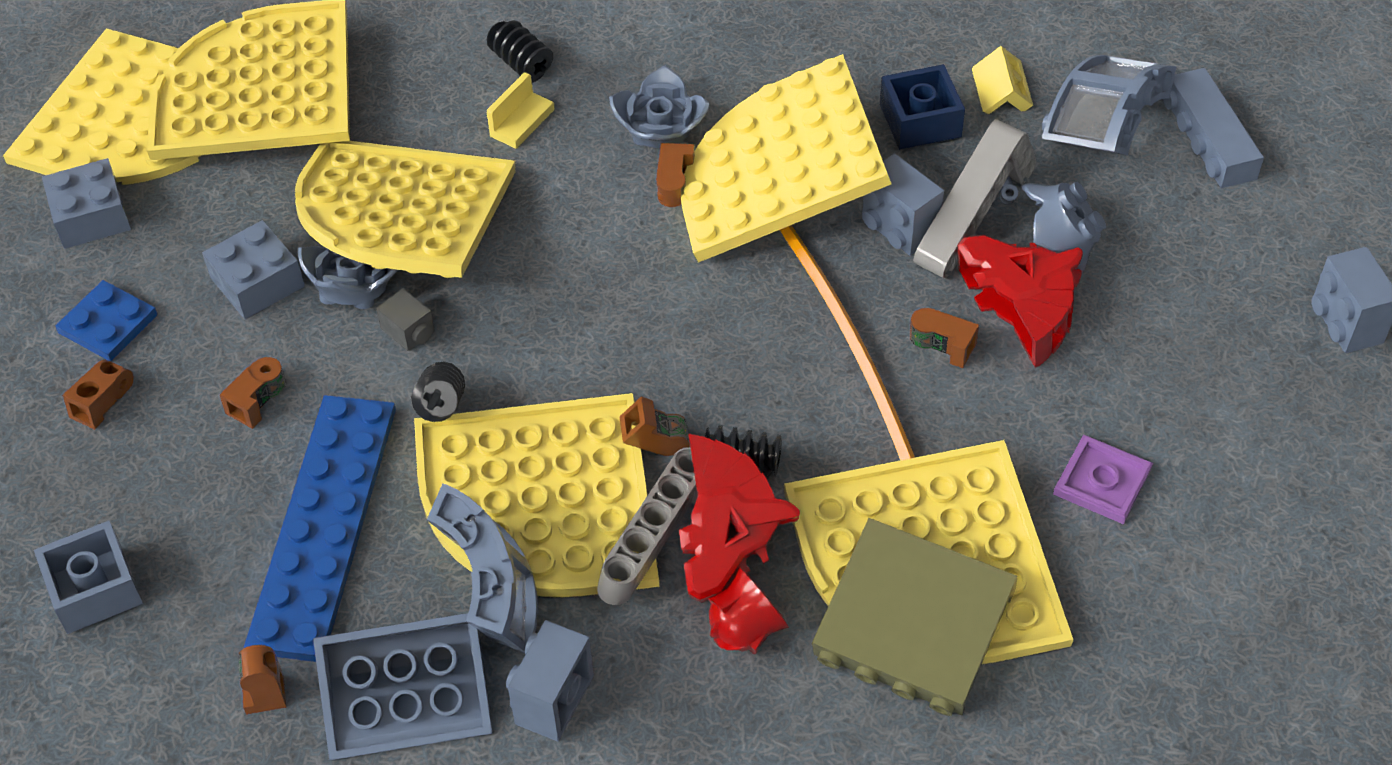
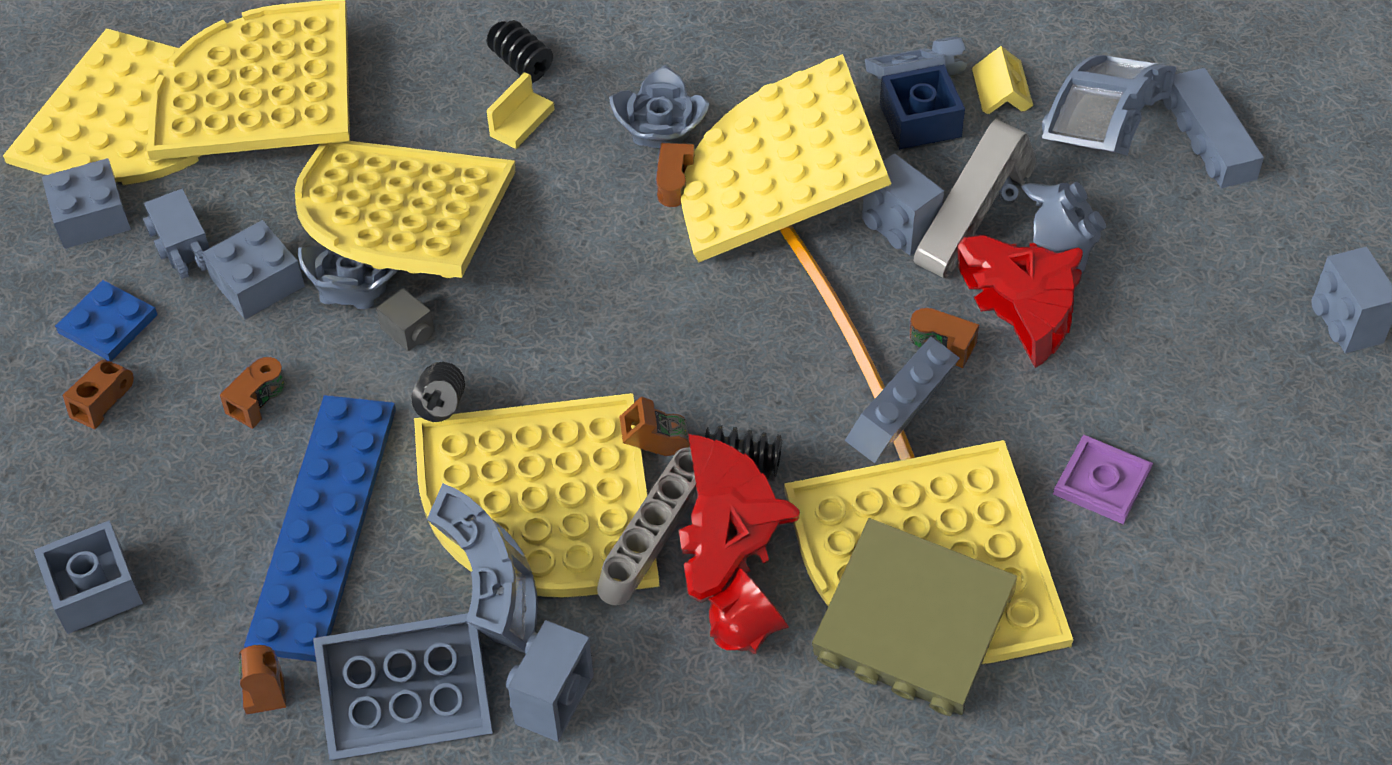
(177, 230): none -> sand blue hinge
(901, 399): none -> sand blue brick
(942, 53): none -> sand blue plate

